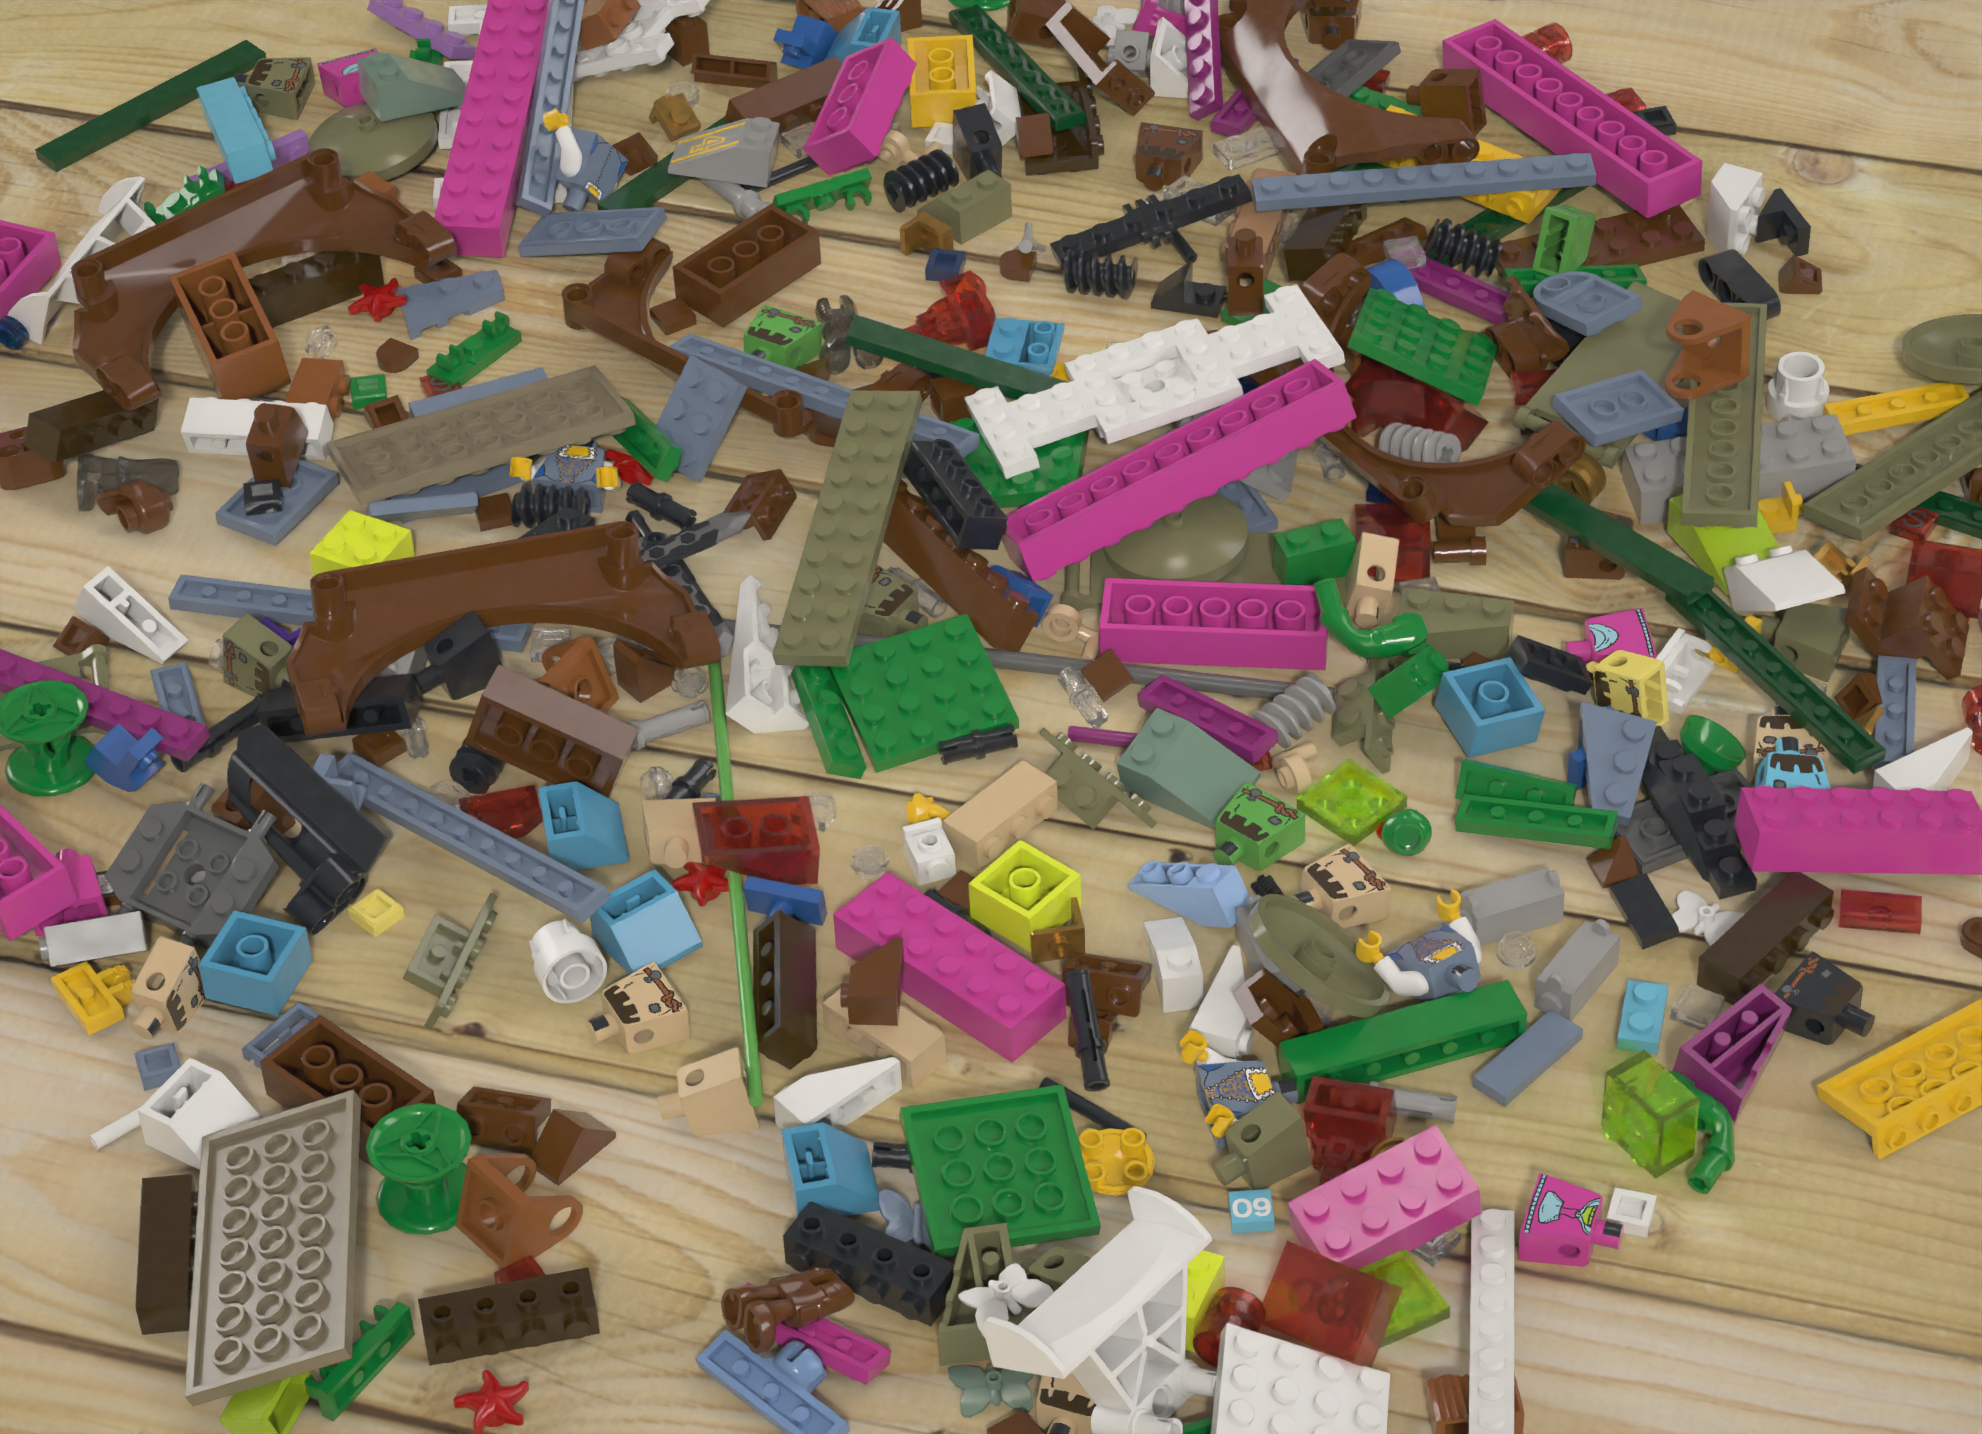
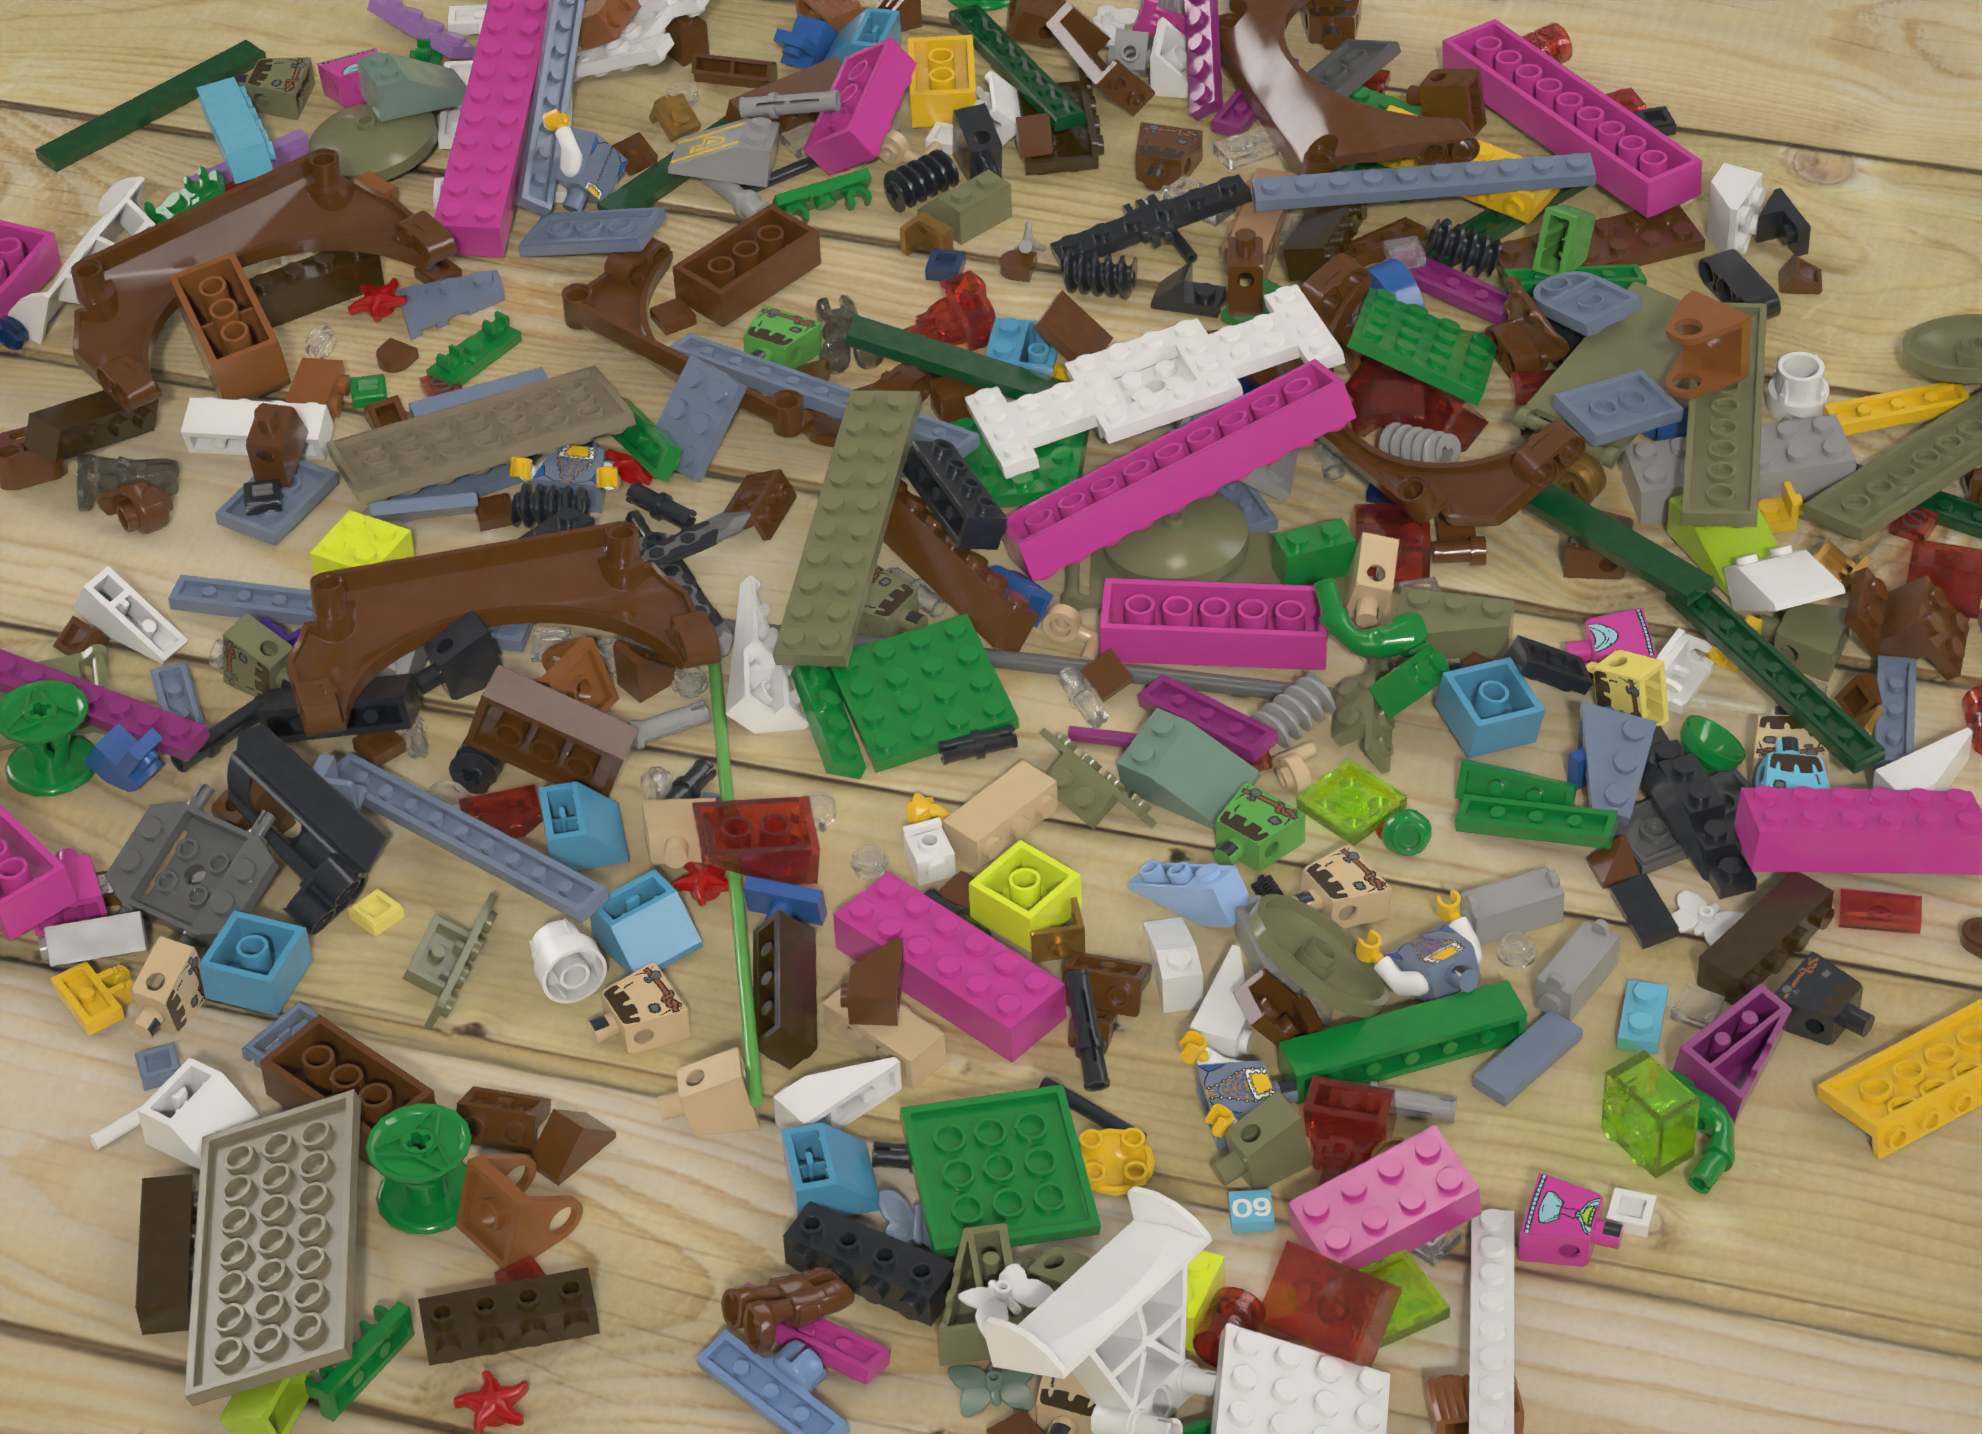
(777, 105): none -> light grey pin
(1071, 329): none -> reddish brown tile

